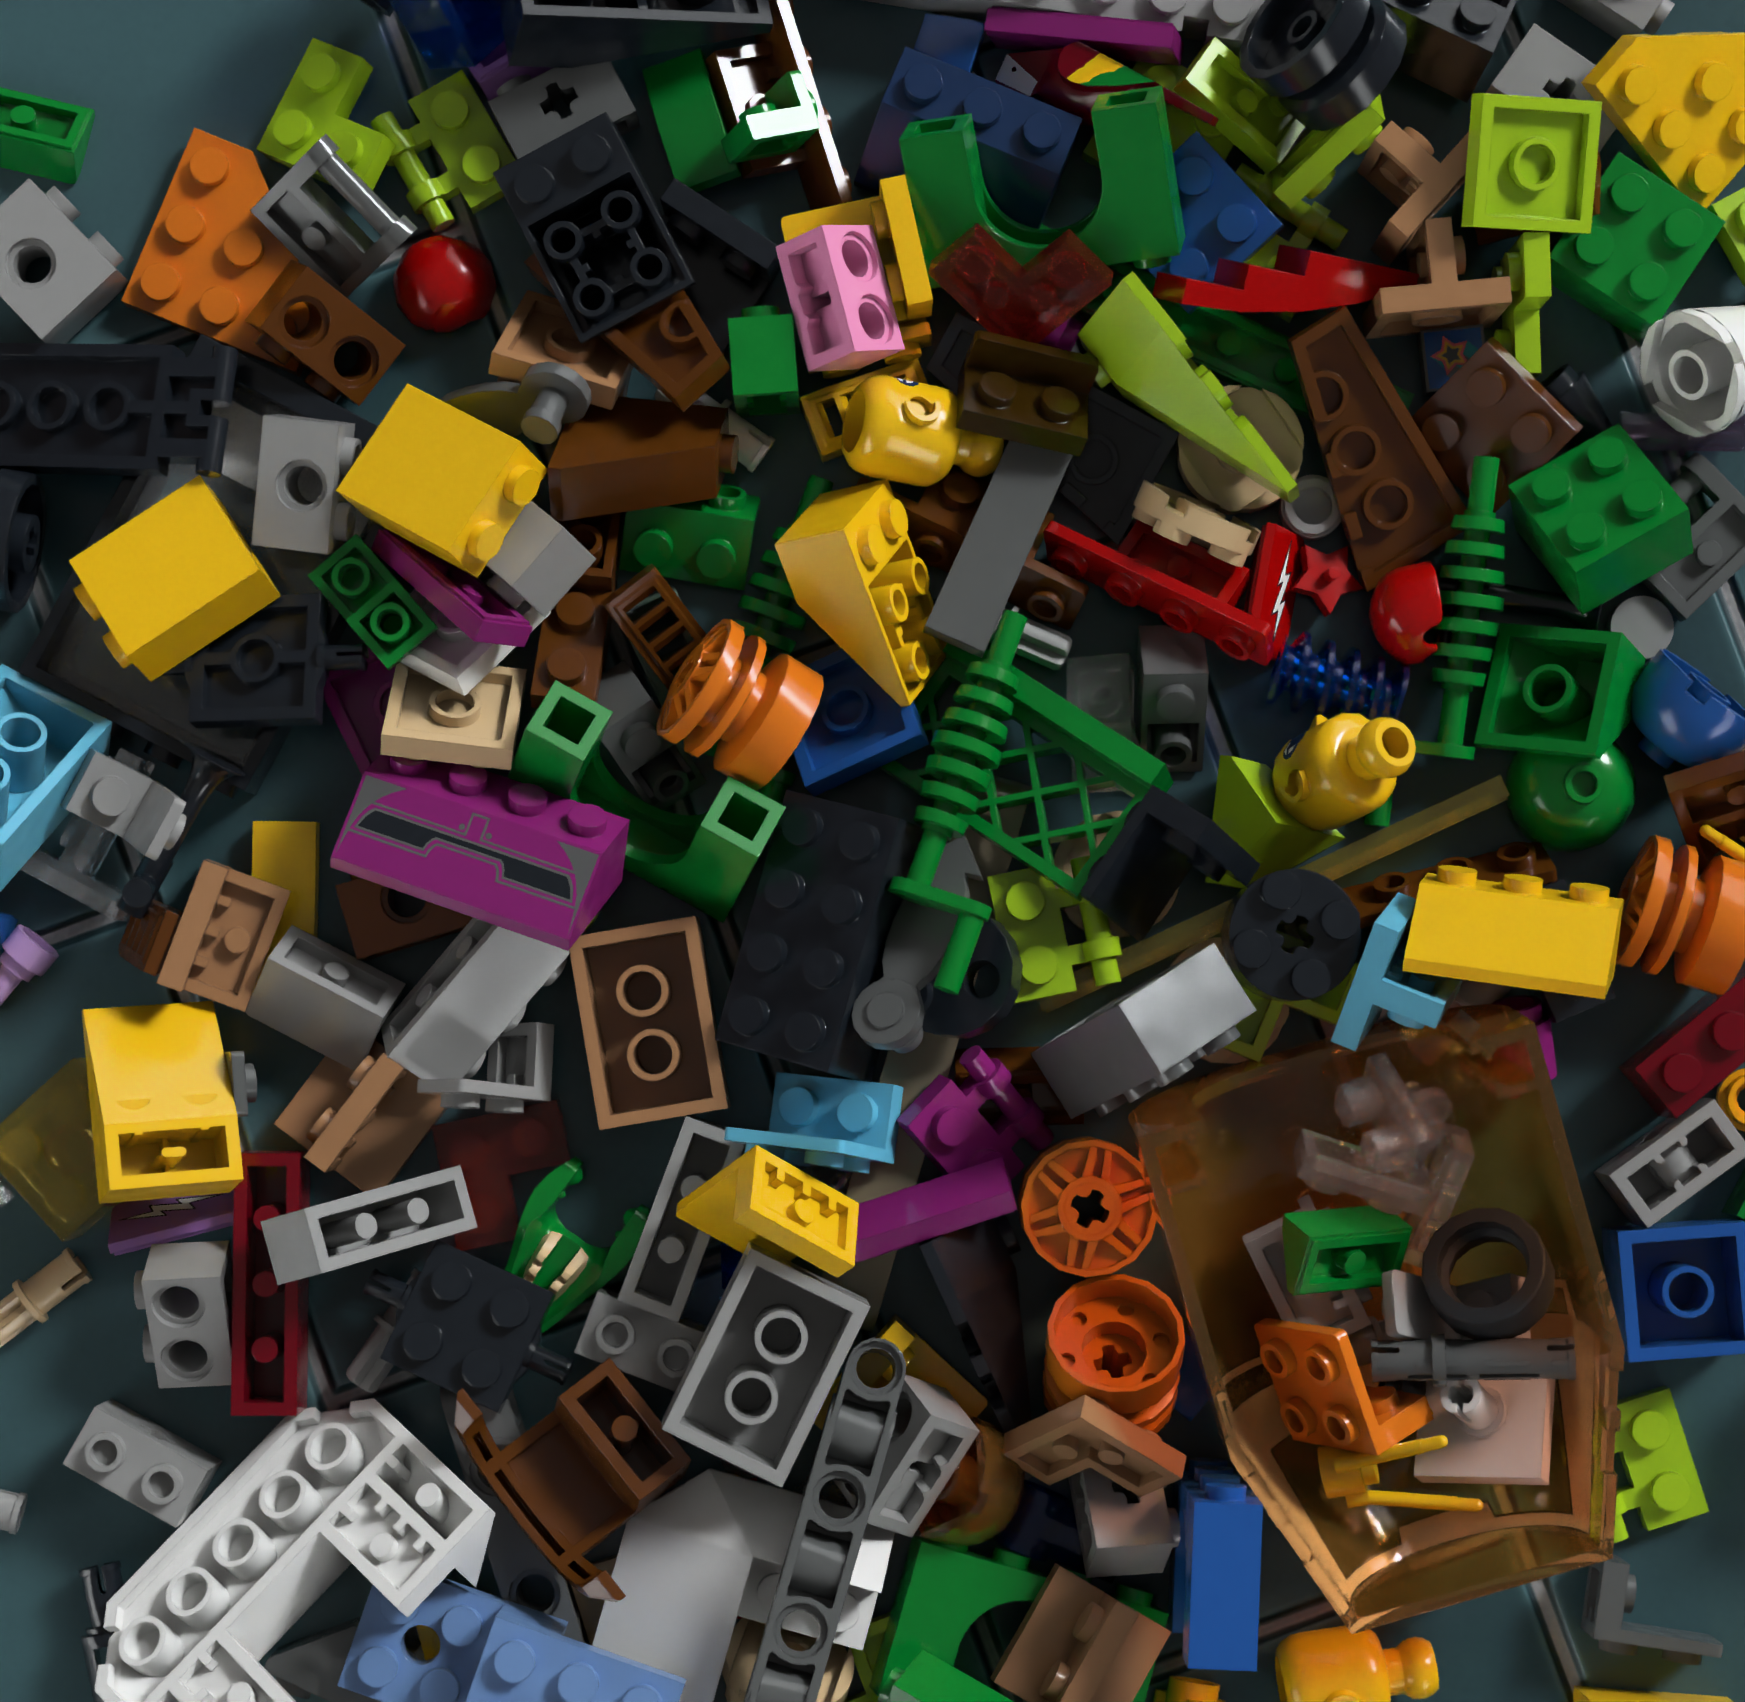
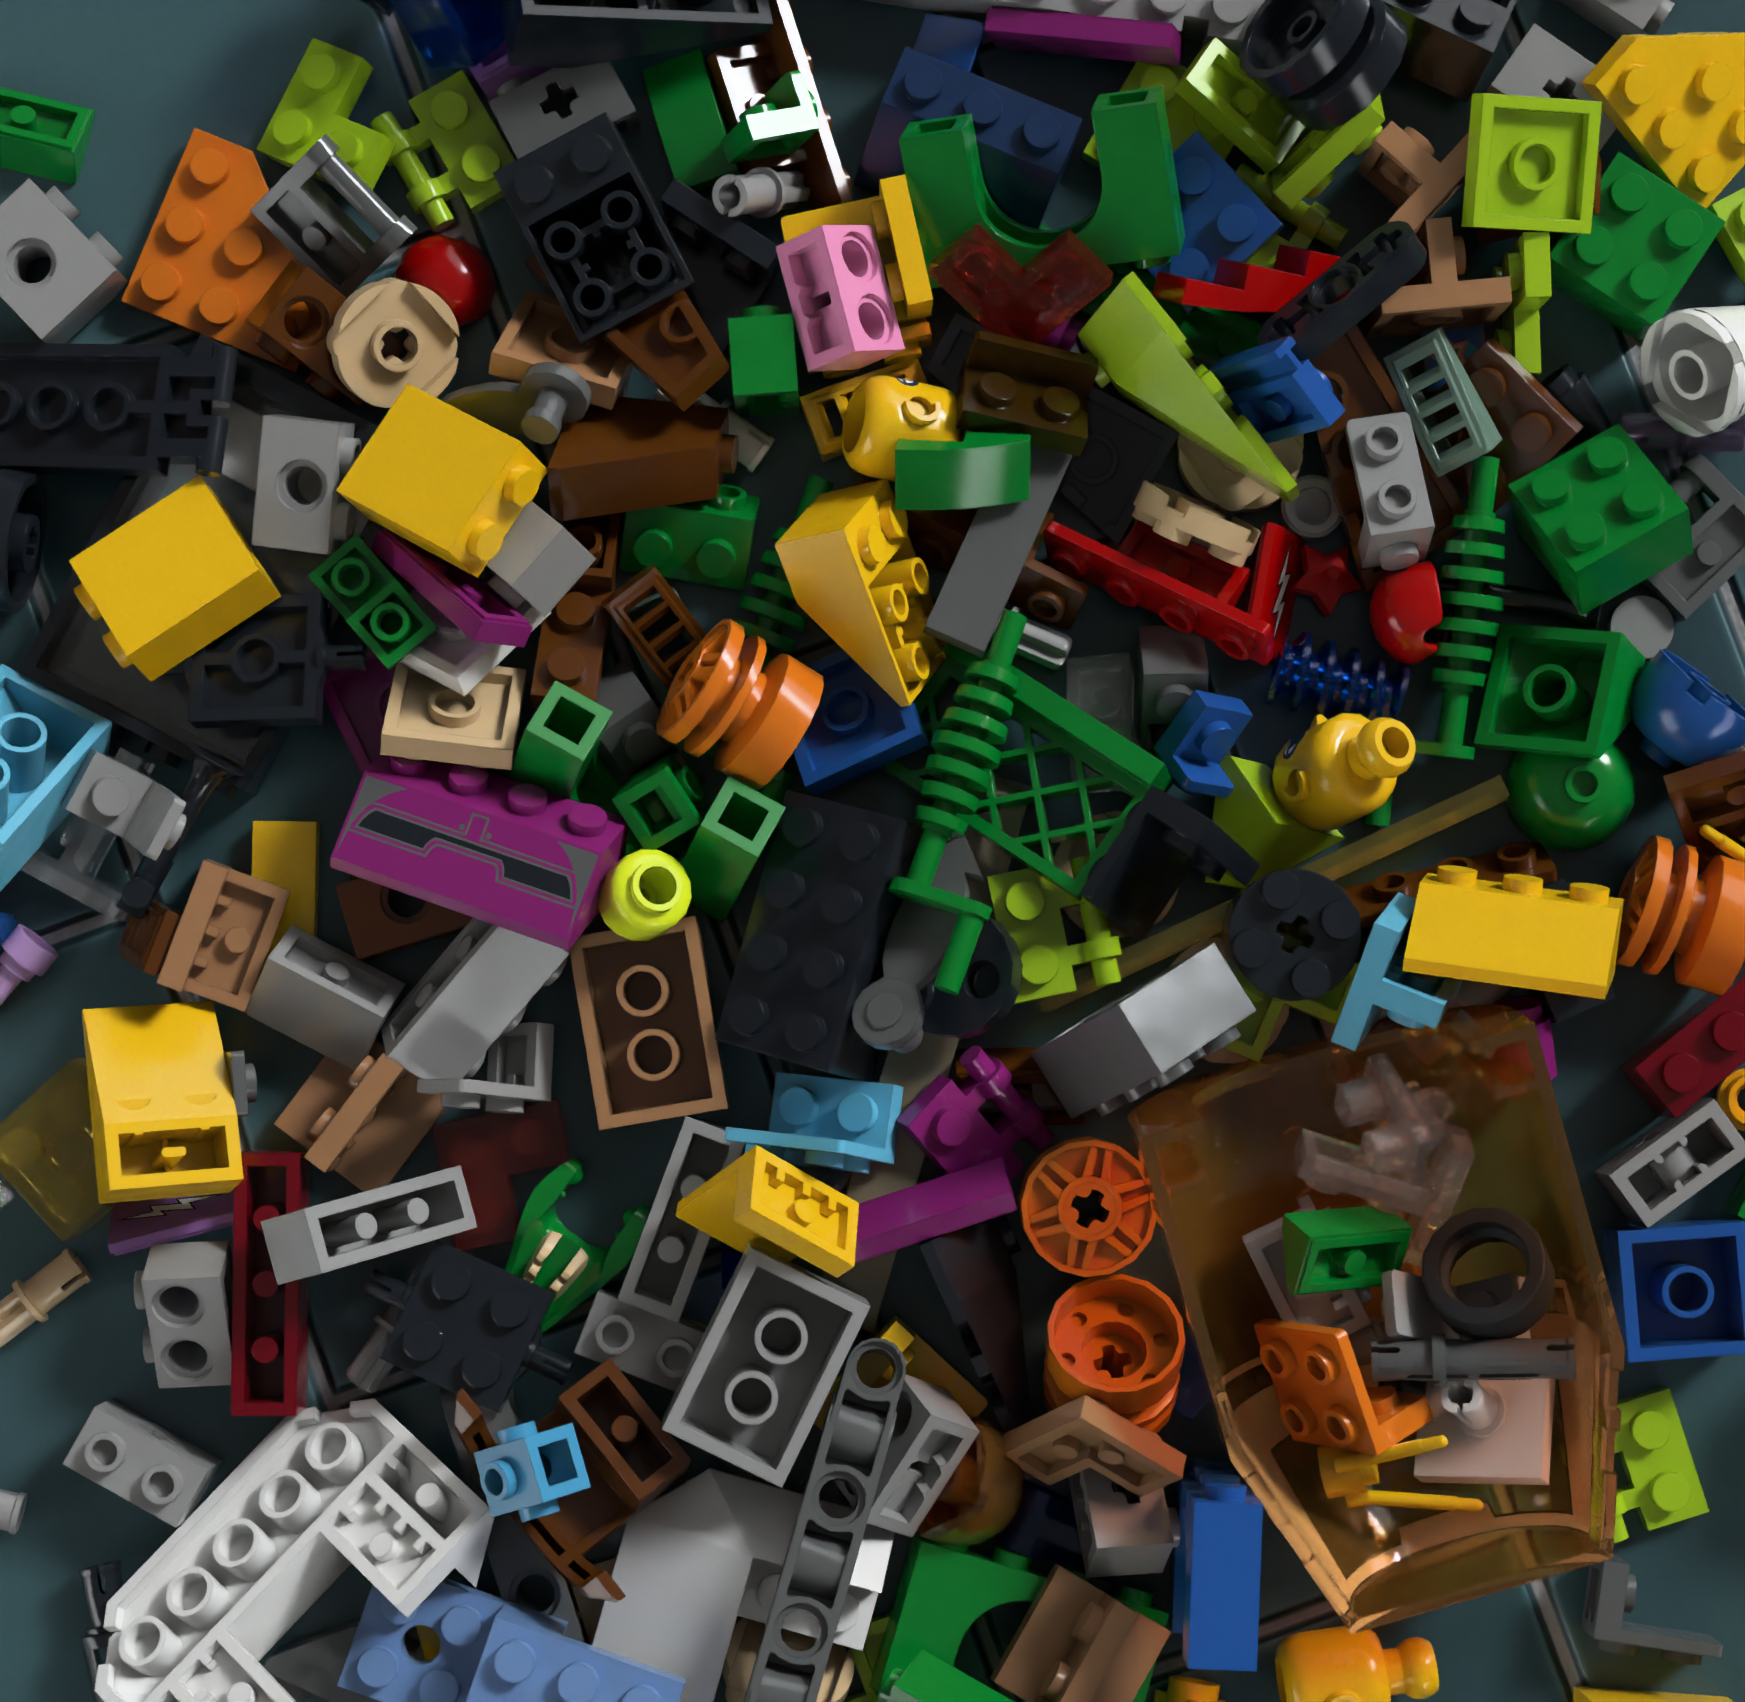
(393, 305): none -> tan plate
(531, 1470): none -> dark azure brick
(644, 895): none -> neon yellow head
(670, 796): none -> green brick
(759, 192): none -> light grey axle
(964, 474): none -> green slope
(1075, 77): dark red animal -> none
(1200, 740): none -> blue bracket
(1278, 390): none -> blue plate
(1370, 269): none -> black beam
(1391, 491): none -> light grey bracket
(1472, 411): none -> sand green slope

